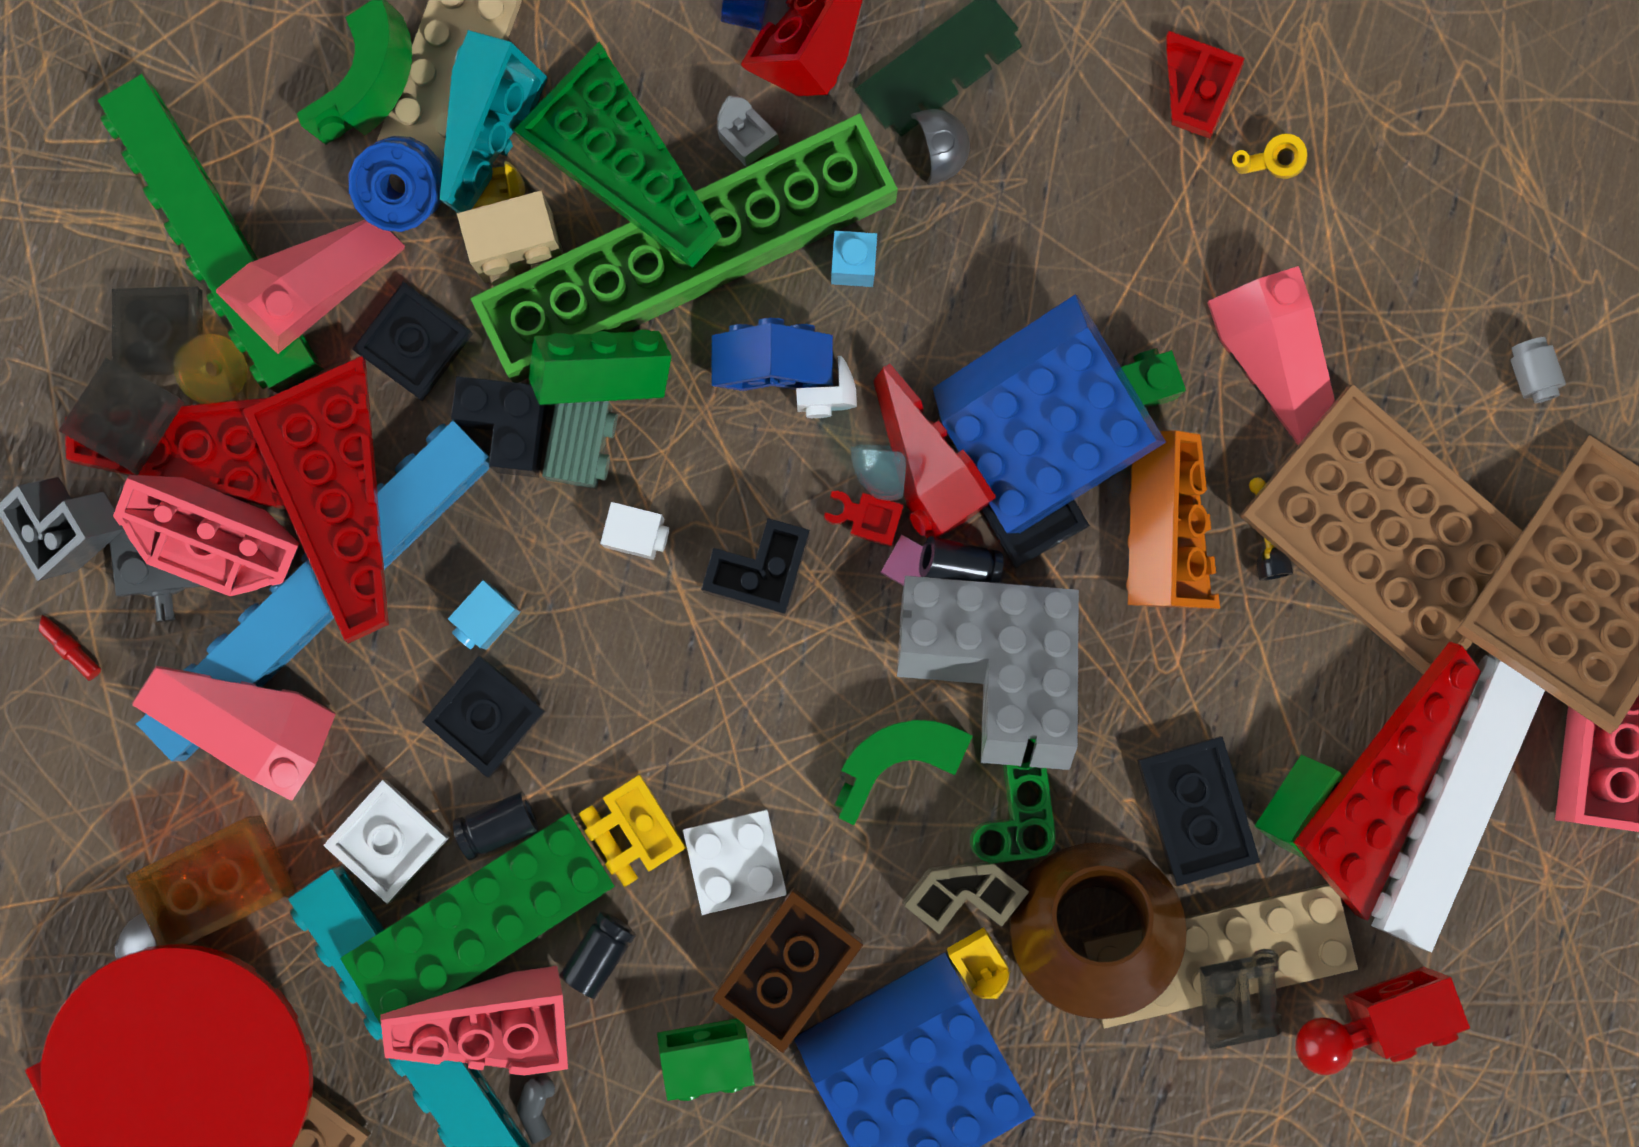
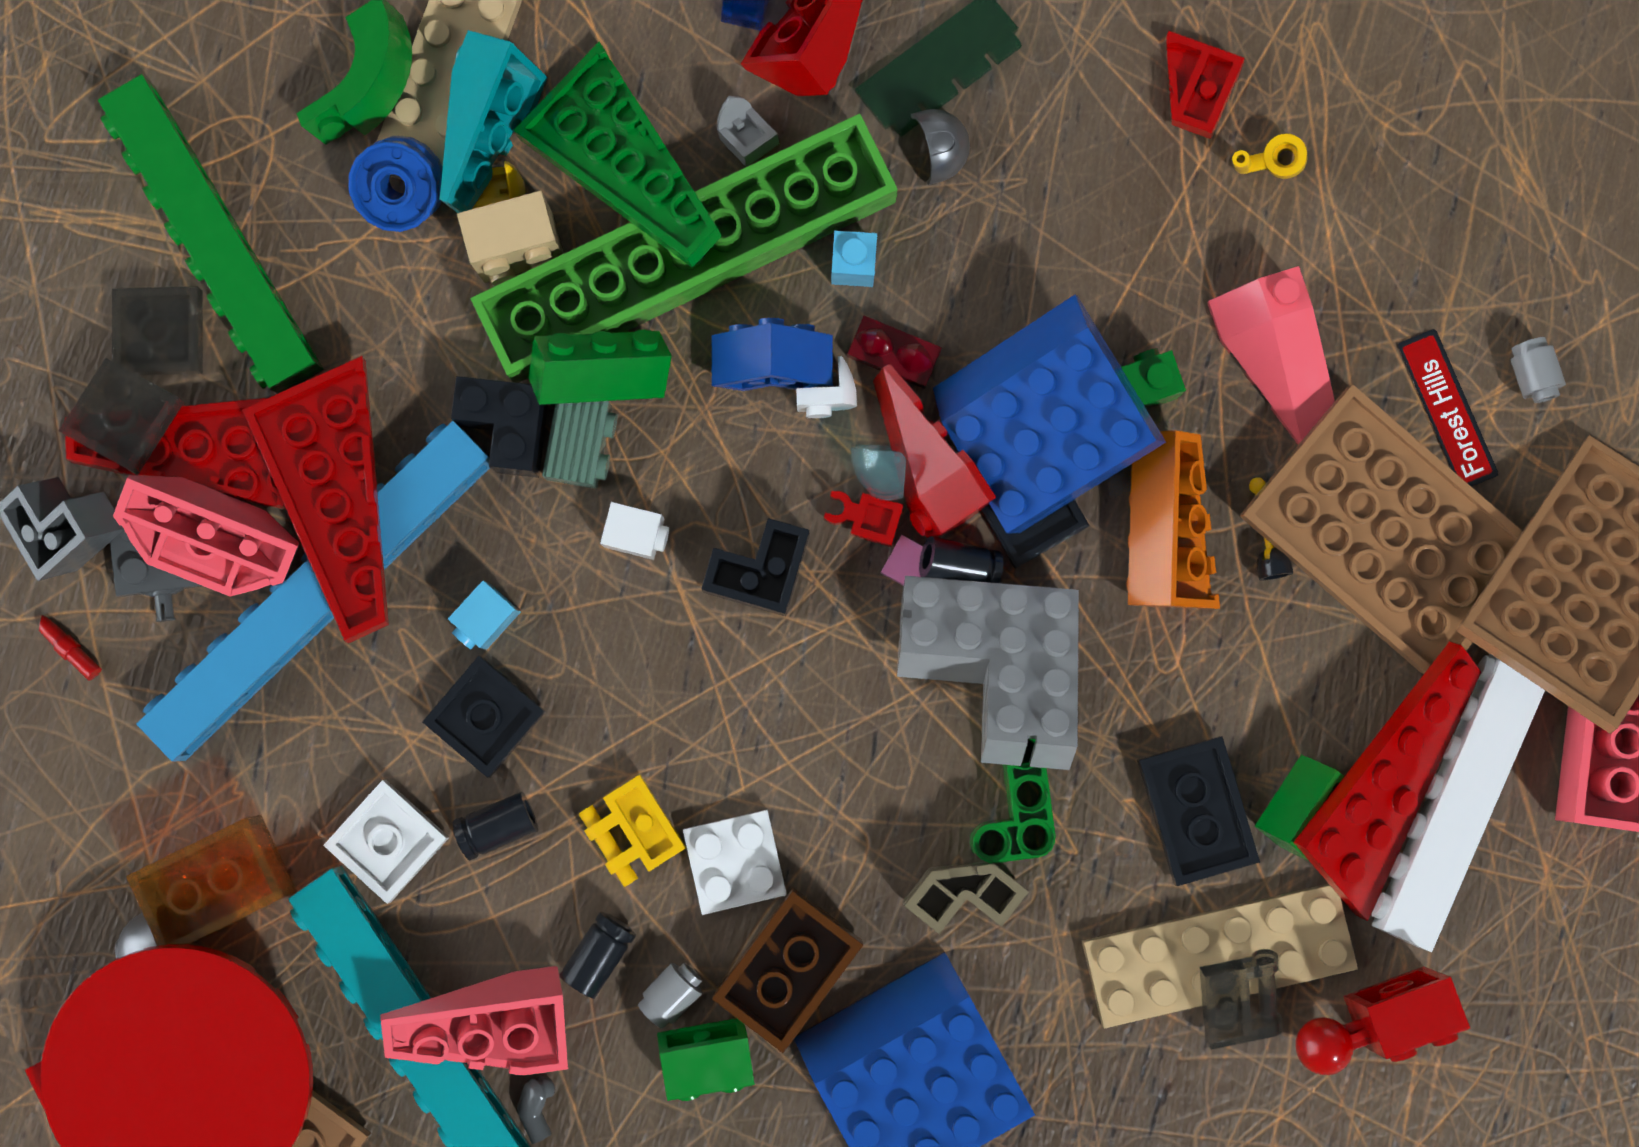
(192, 373): clear yellow piece -> none
(251, 728): coral wedge -> none
(301, 284): coral wedge -> none
(412, 341): black tile -> none
(479, 920): green plate -> none
(670, 994): none -> light grey brick
(881, 345): none -> dark red tile
(904, 741): green arch -> none
(980, 964): yellow plate -> none
(1086, 985): reddish brown cone -> none
(1447, 408): none -> red sticker

